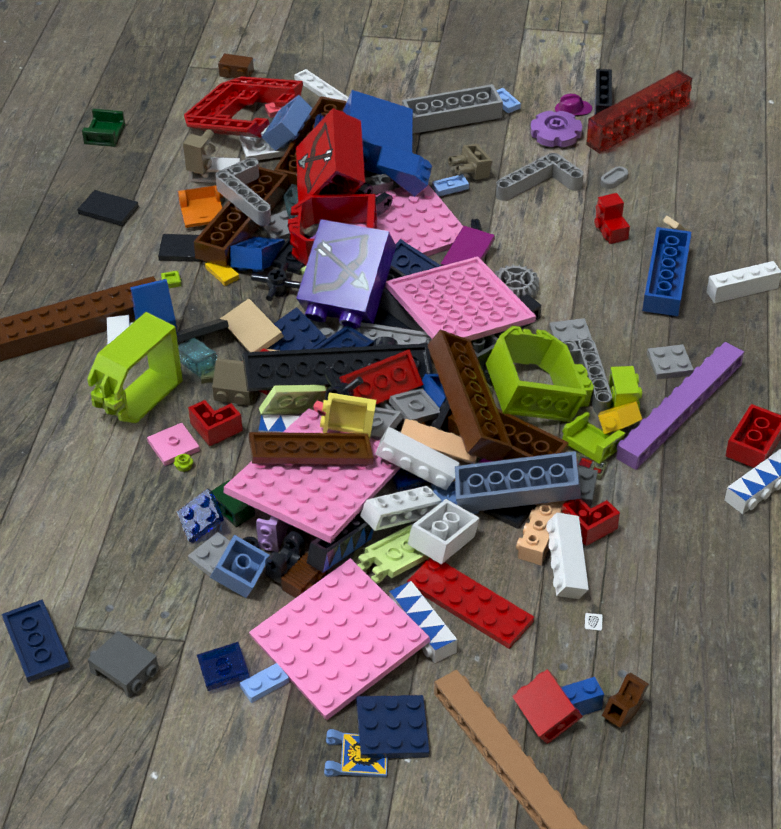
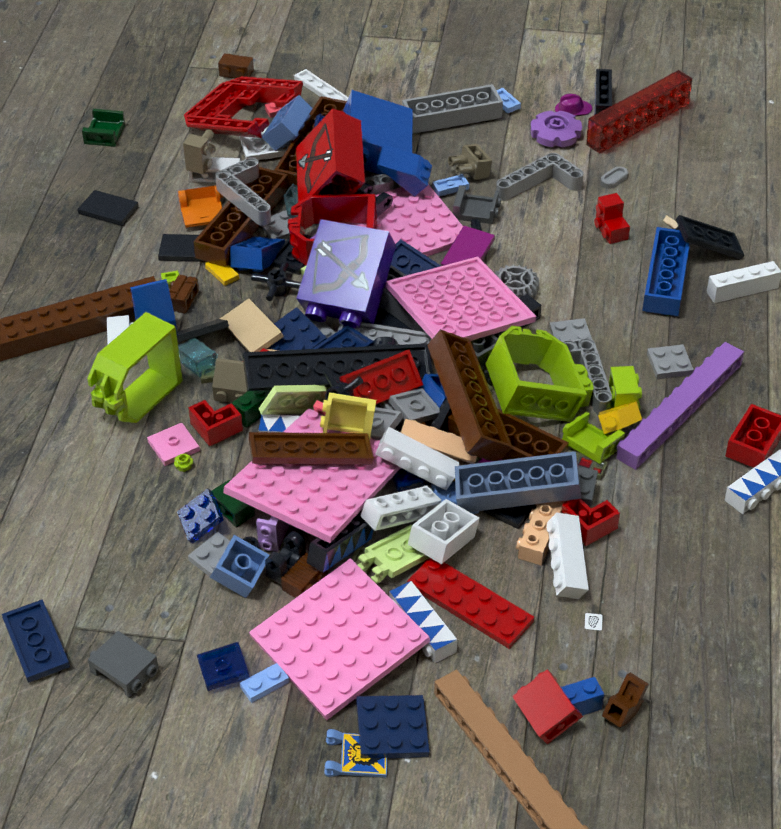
(183, 292): none -> reddish brown brick
(249, 405): none -> dark green brick
(476, 207): none -> dark grey panel
(709, 237): none -> black tile

